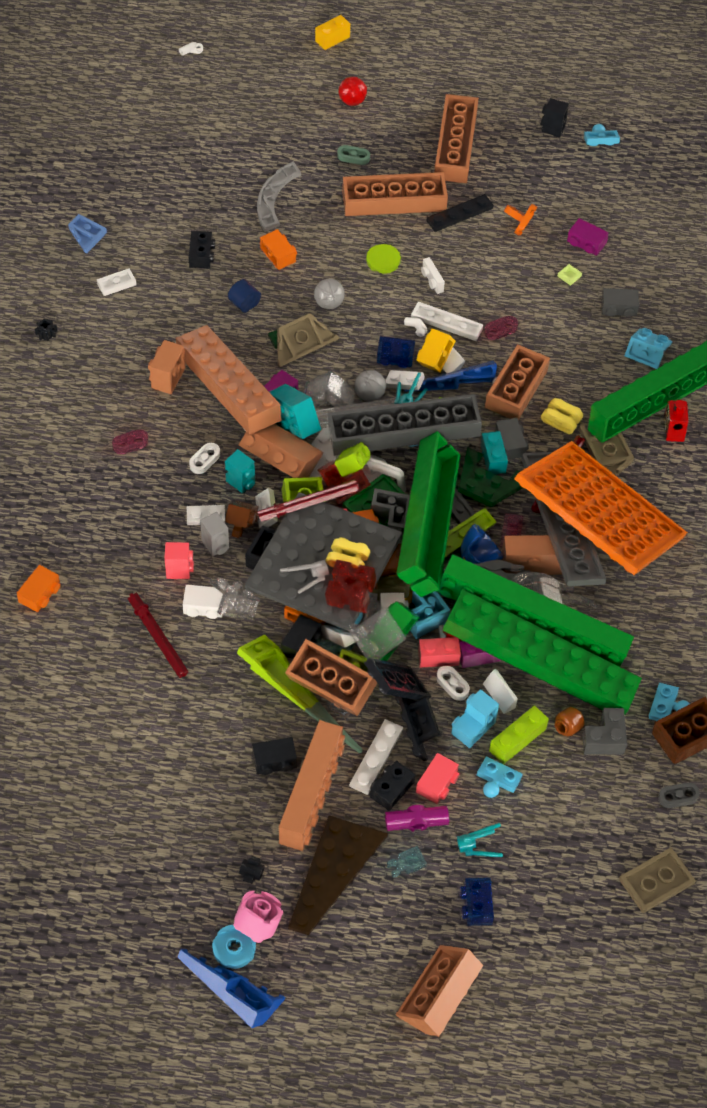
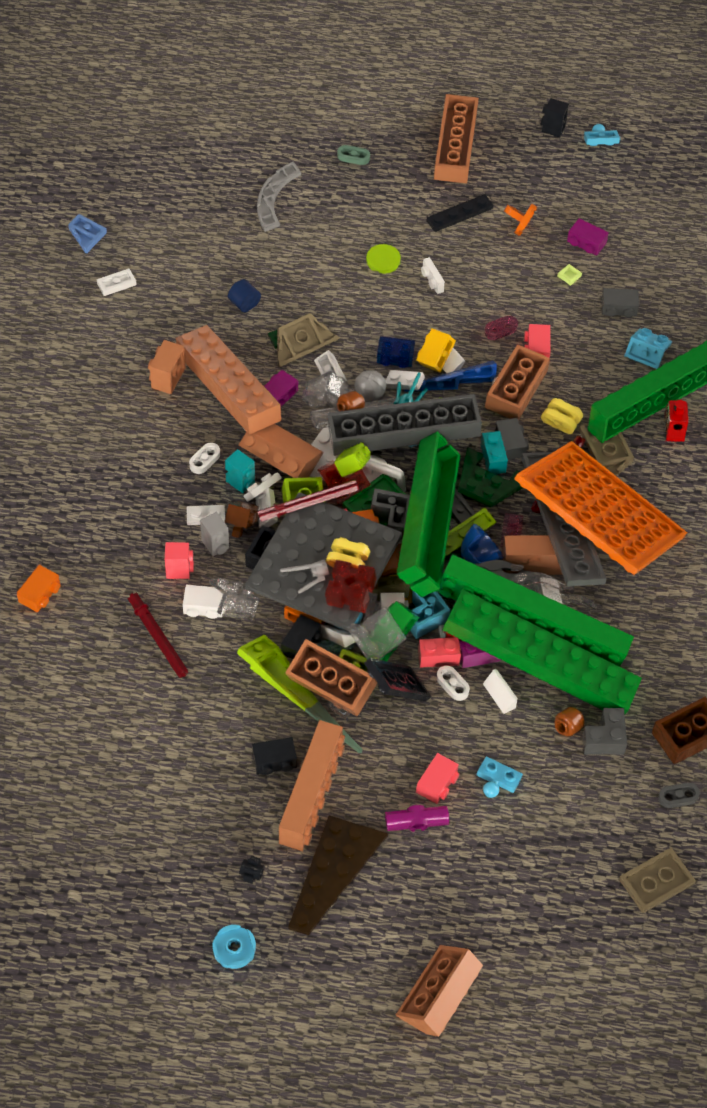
(45, 329): black gear -> none
(130, 442): clear pink plate -> none
(192, 47): white arm -> none
(201, 249): black brick -> none
(236, 991): blue wedge -> none
(258, 915): bright pink brick -> none
(267, 481): none -> white plate
(278, 249): orange brick -> none
(297, 411): teal brick -> none
(328, 362): none -> white slope
(329, 293): light grey piece -> none
(332, 32): yellow brick -> none
(350, 401): none -> dark orange head
(352, 91): red piece -> none
(376, 756): white plate -> none
(392, 785): black brick -> none
(394, 194): nougat brick -> none
(410, 861): clear light blue plate -> none
(420, 724): black bracket -> none
(421, 328): white arm -> none
(447, 321): white plate -> none
(467, 842): teal plant -> none
(477, 719): medium azure brick -> none
(478, 901): clear blue brick -> none
(518, 734): lime brick -> none
(538, 339): none -> coral brick
(665, 702): medium azure plate -> none

